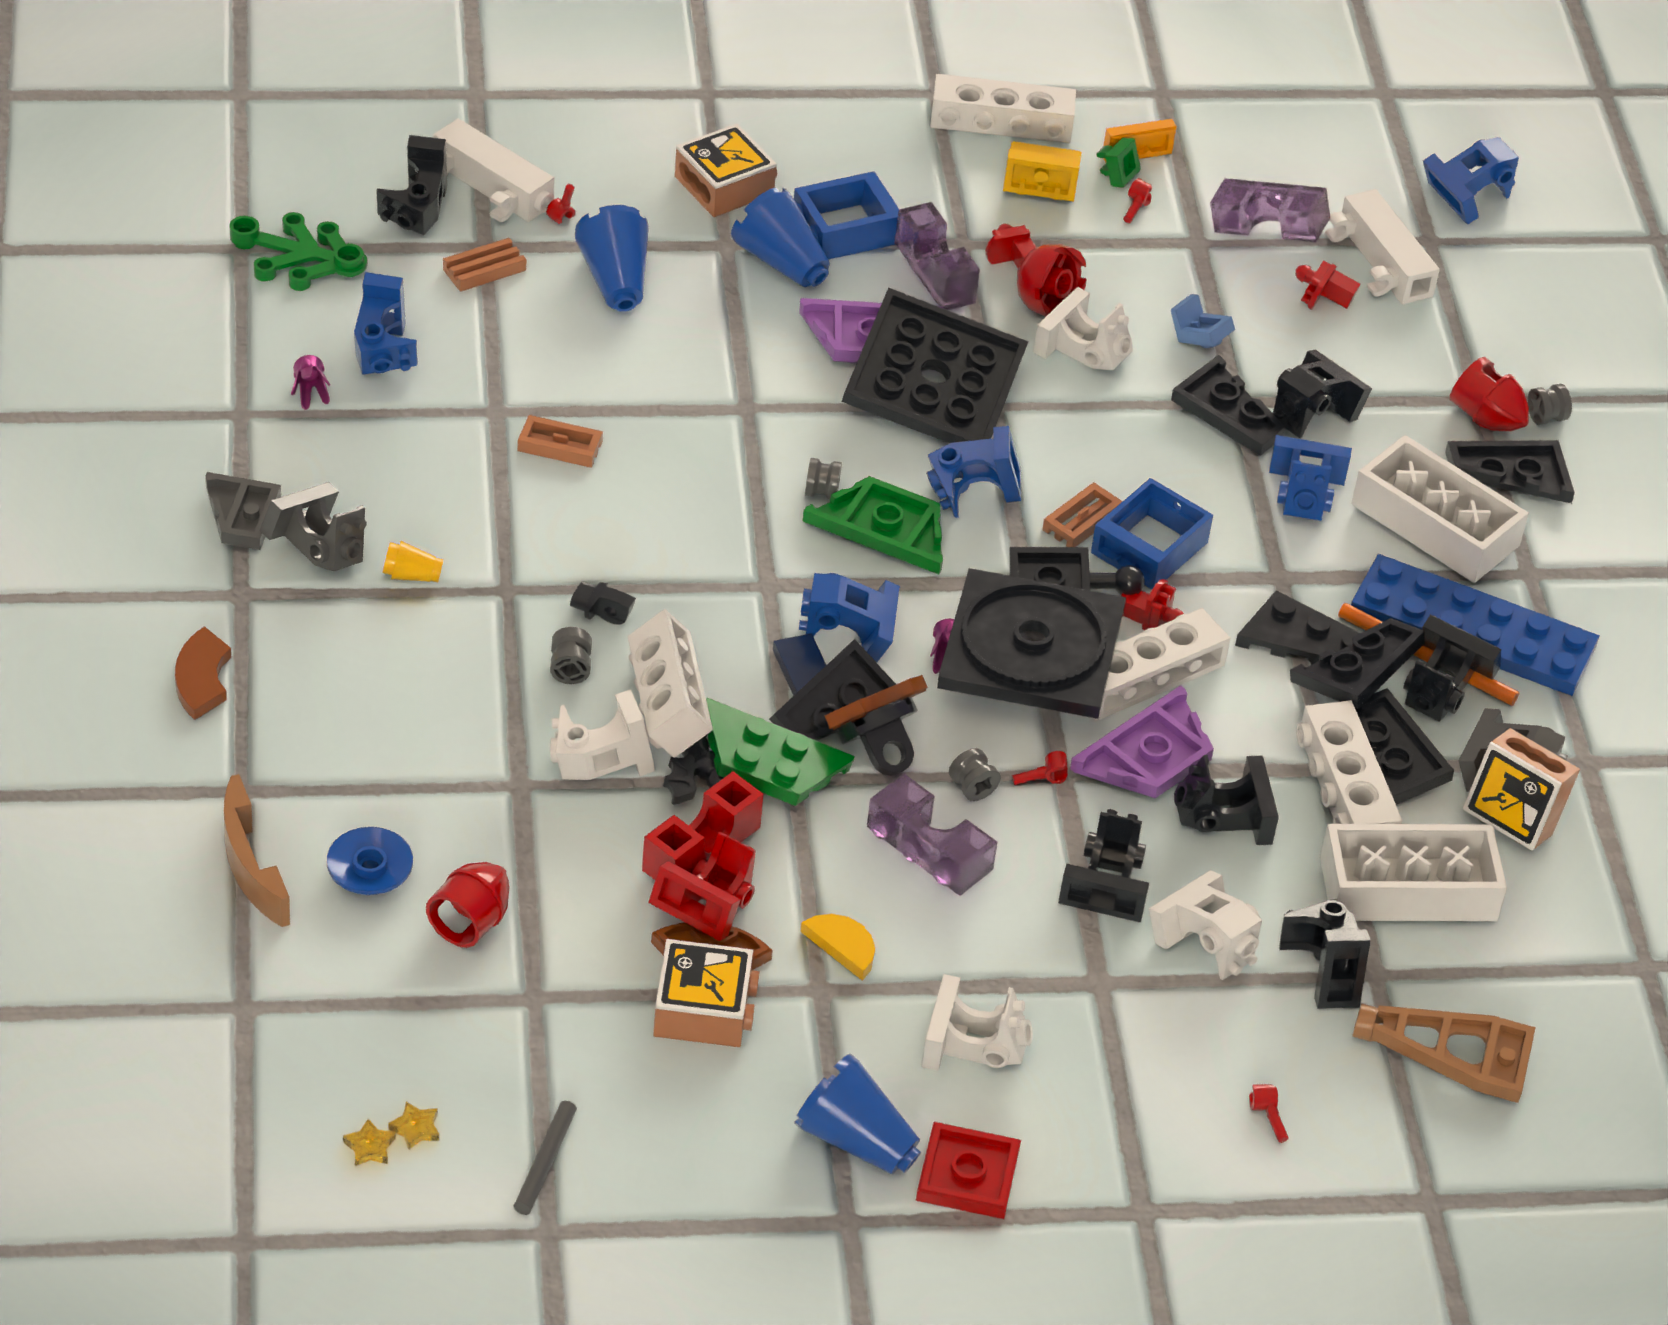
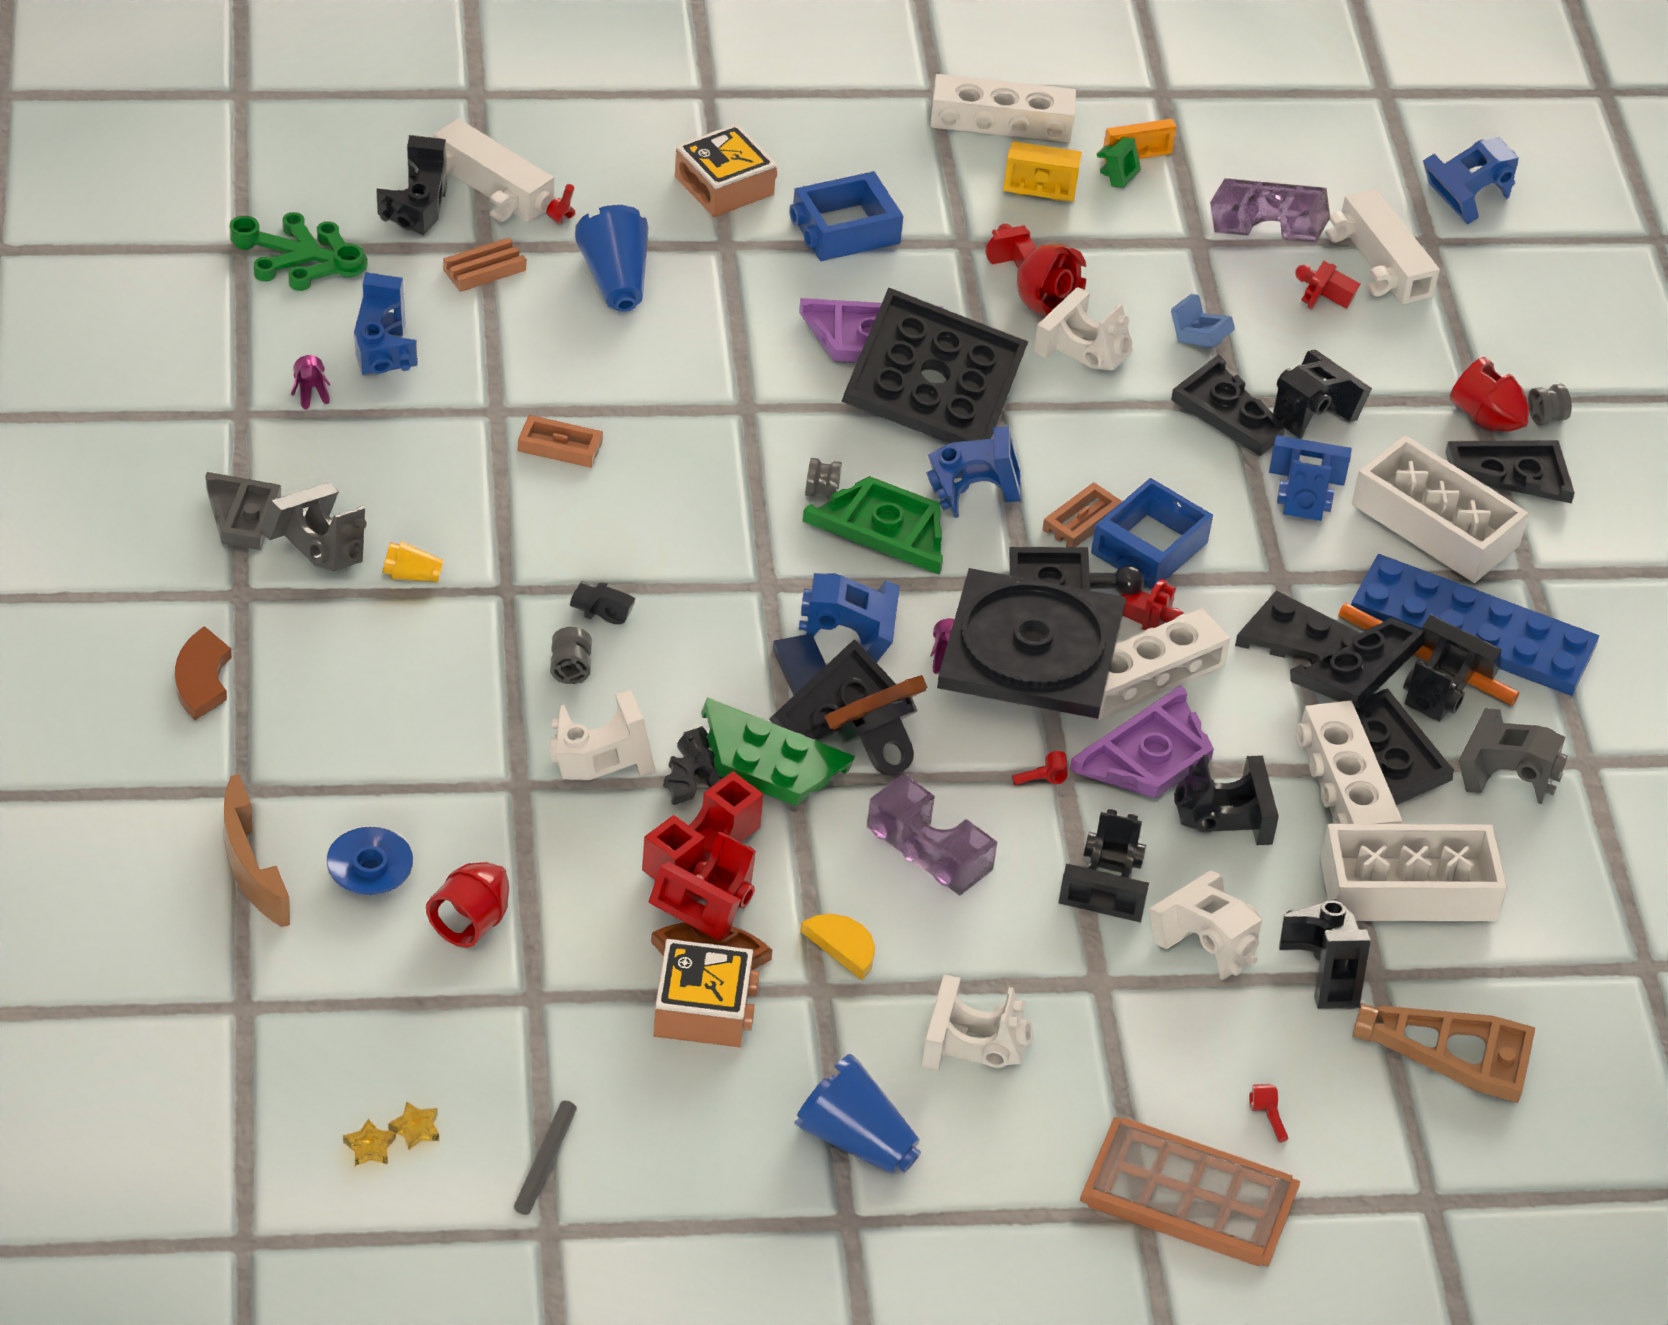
(669, 684): white brick -> none
(782, 238): blue cone -> none
(945, 273): clear purple arch -> none
(968, 1170): red tile -> none
(974, 774): dark grey wheel -> none
(1141, 194): red hand -> none
(1190, 1191): none -> clear piece
(1521, 789): piece -> none

